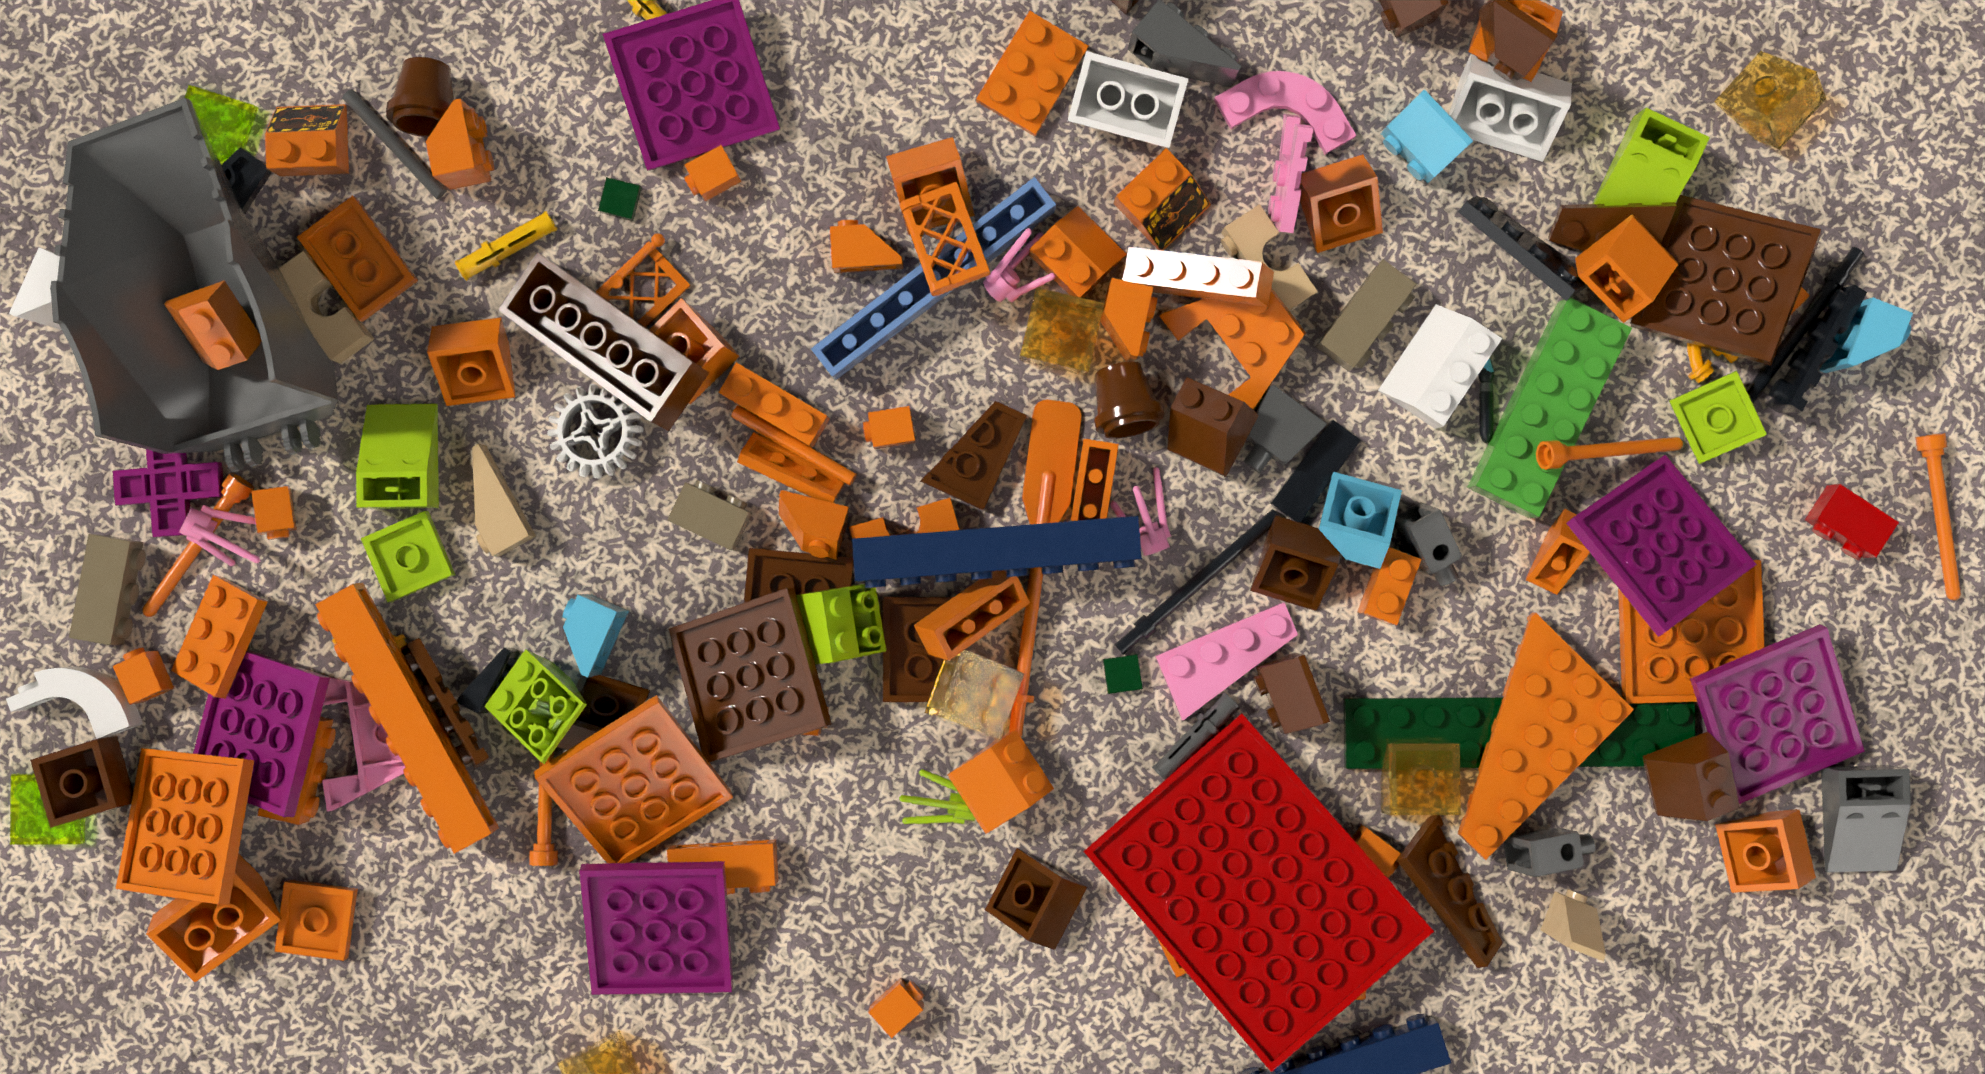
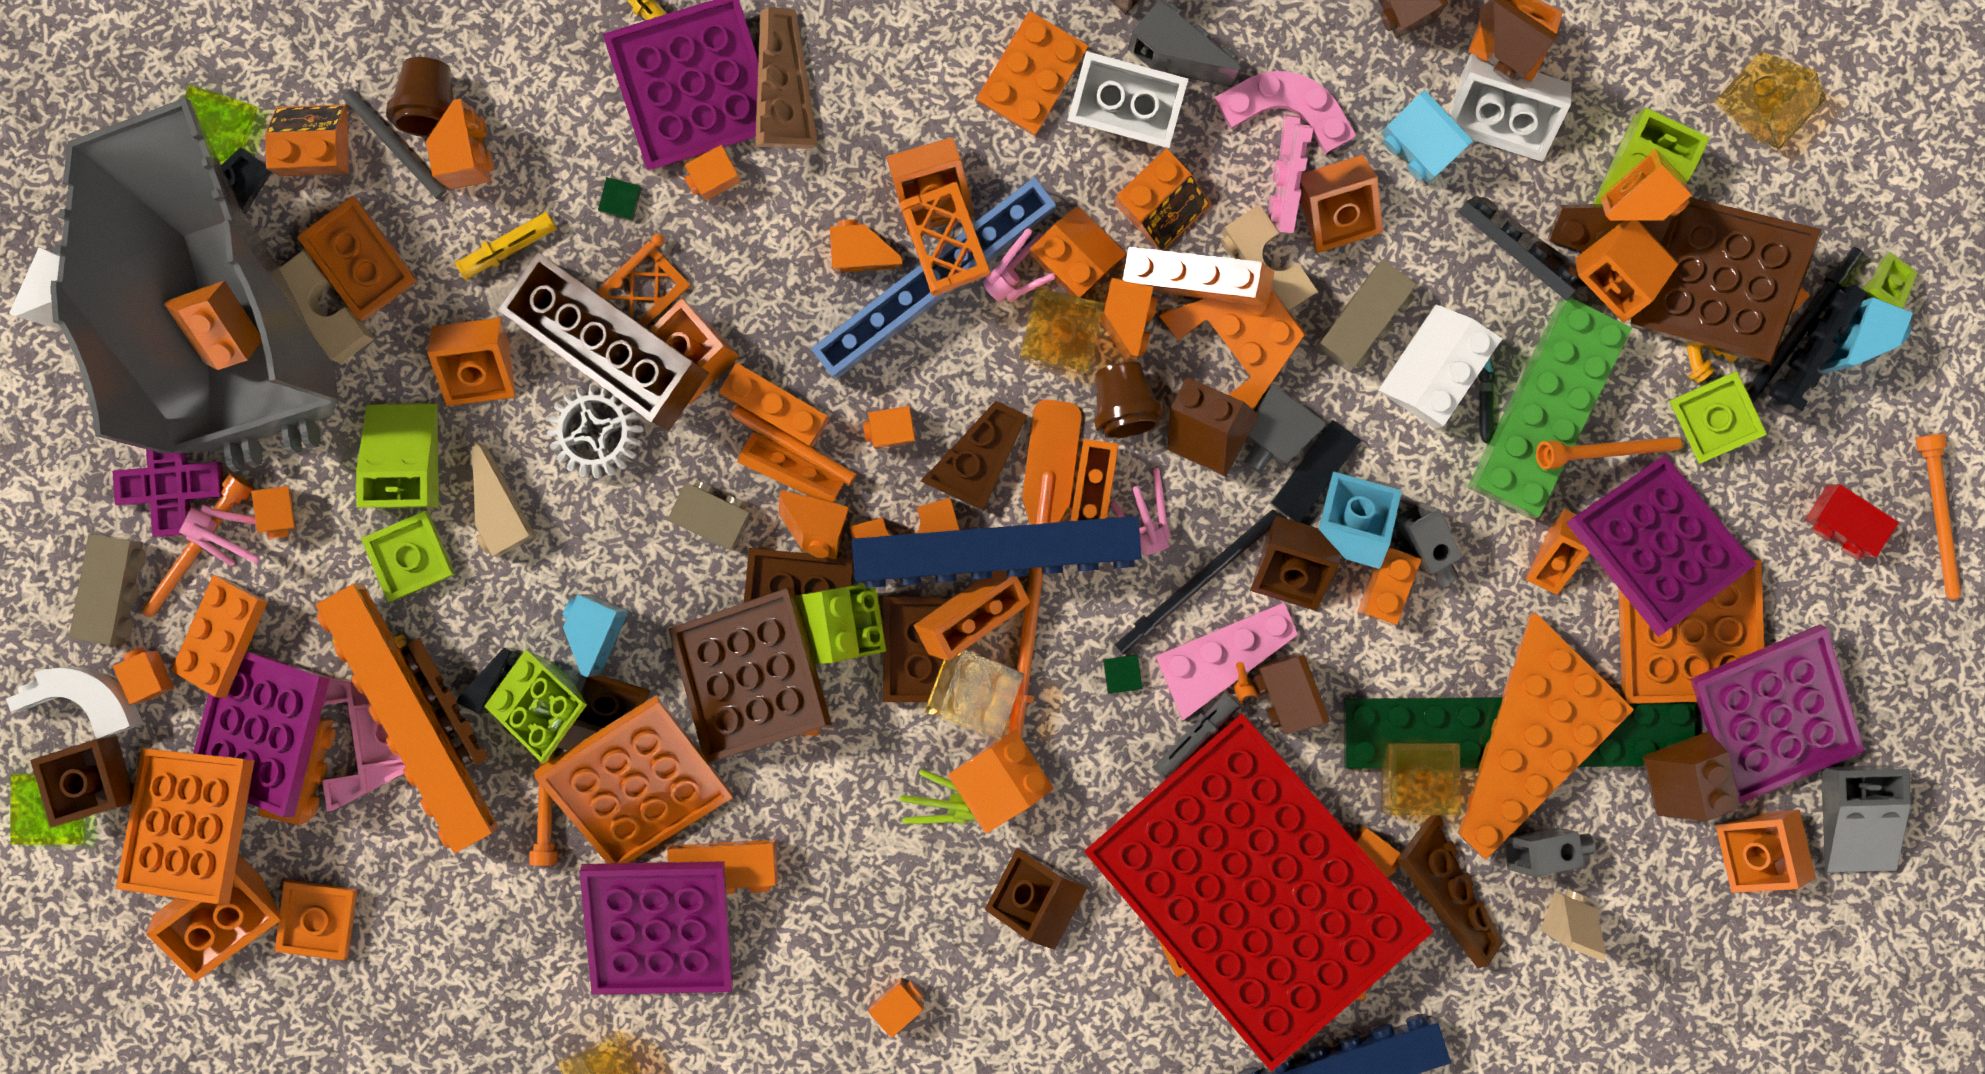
(783, 90): none -> medium nougat wing
(1244, 686): none -> orange hand
(1647, 192): none -> orange slope
(1891, 281): none -> lime slope

